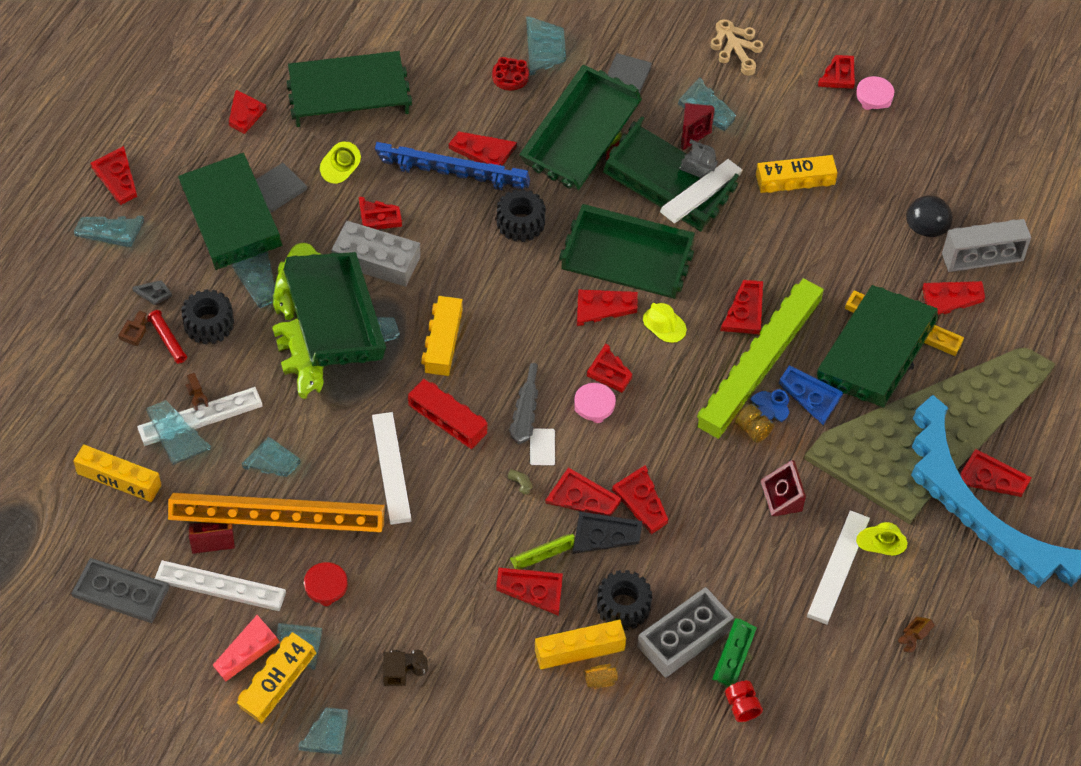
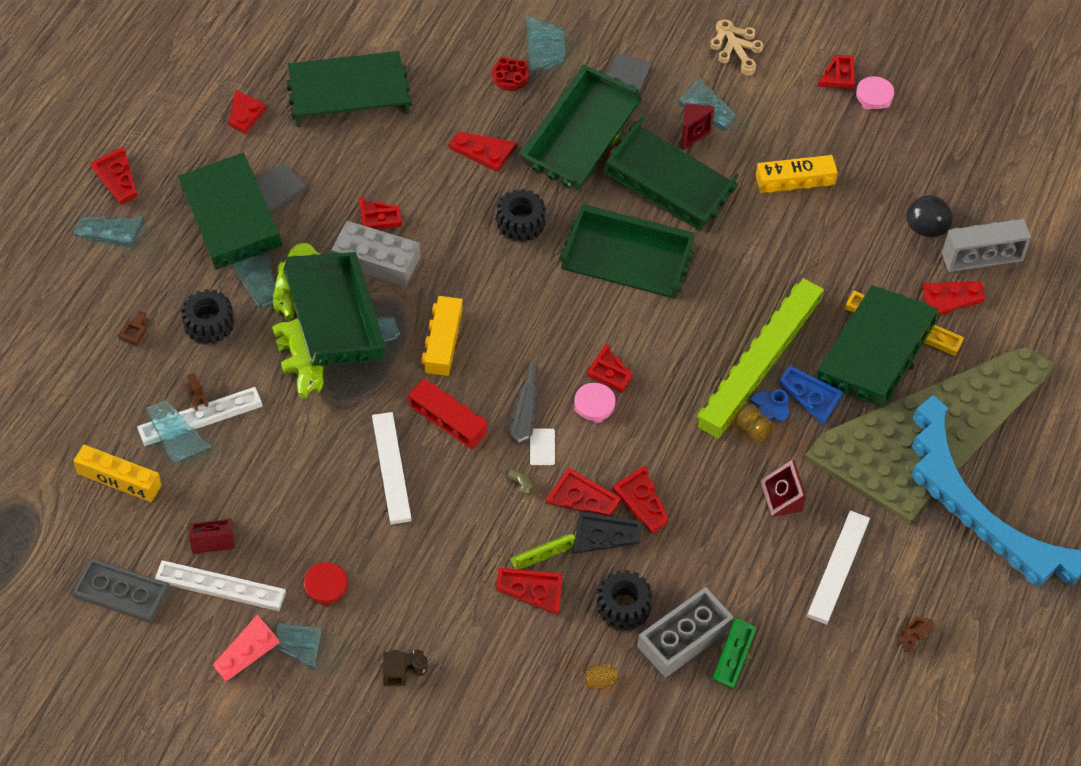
(153, 292): dark grey piece -> none
(167, 336): red pin -> none
(272, 458): clear light blue wing -> none
(276, 512): light orange brick -> none
(276, 677): yellow brick -> none
(327, 733): clear light blue wing -> none
(340, 162): neon yellow piece -> none
(462, 168): blue piece -> none
(580, 644): yellow brick -> none
(599, 304): red wing -> none
(664, 323): neon yellow piece -> none
(699, 160): dark grey helmet -> none
(700, 191): white tile -> none
(743, 701): red wheel -> none
(746, 309): red wing -> none
(883, 539): neon yellow piece -> none
(993, 475): red wing -> none

